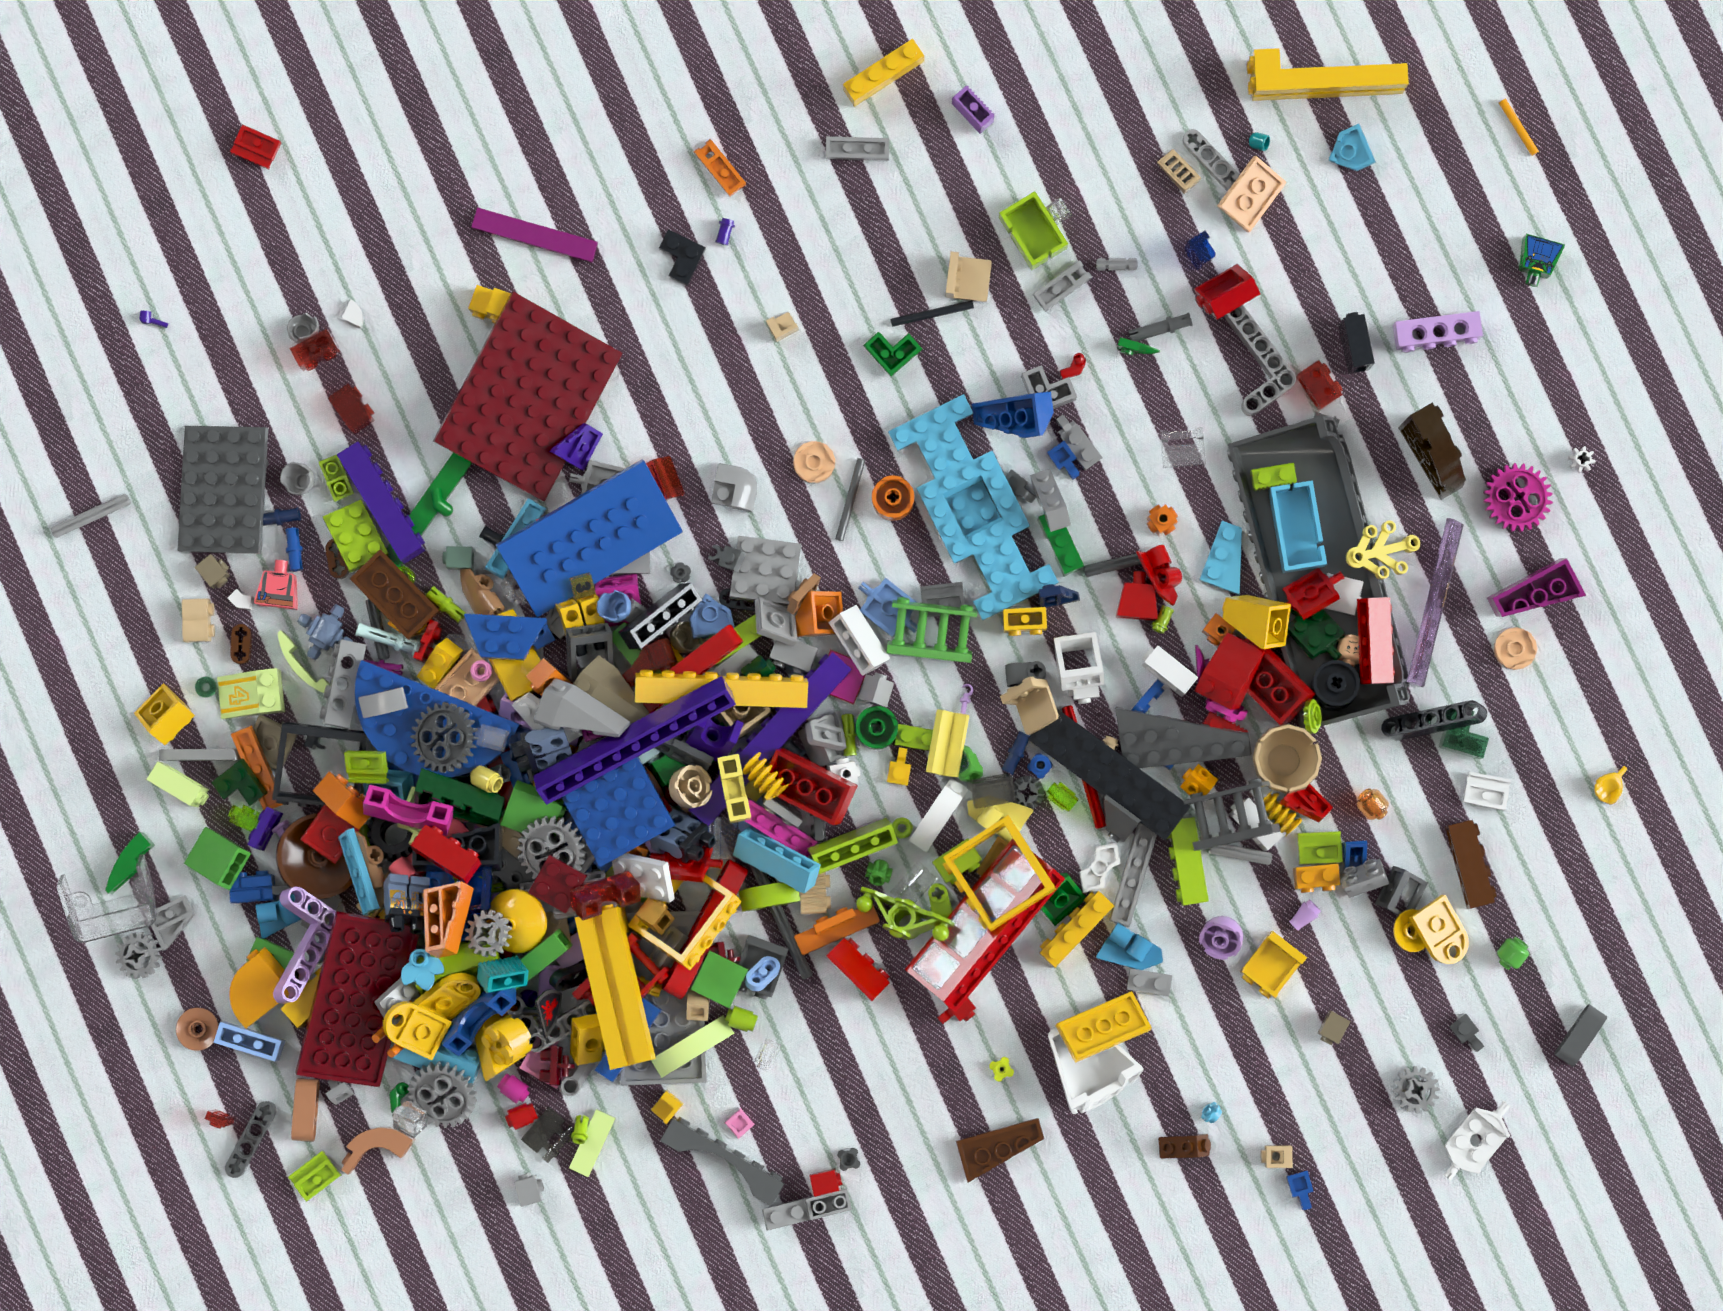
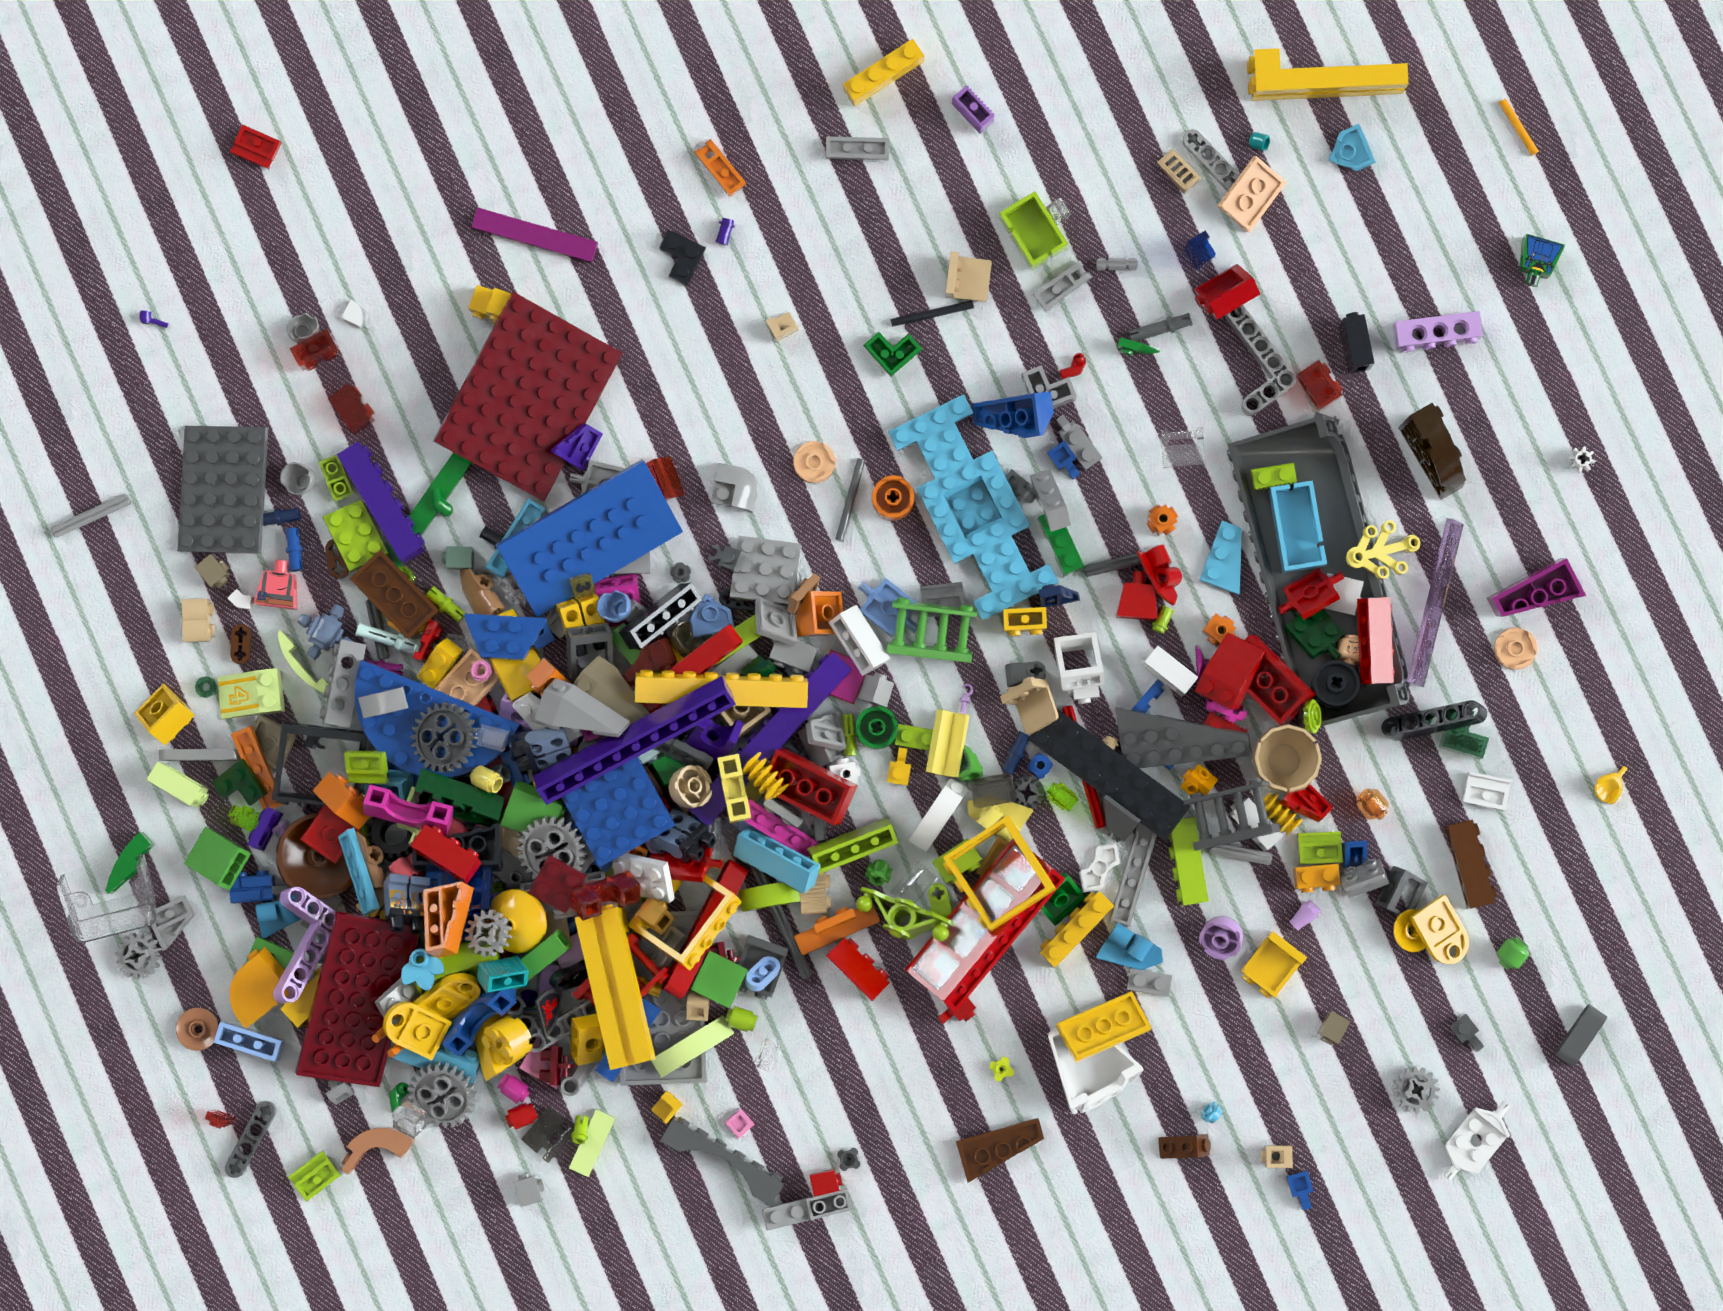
(305, 1110): nougat beam -> none
(907, 823): lime plate -> none
(1258, 619): yellow slope -> none
(1502, 508): dark pink gear -> none

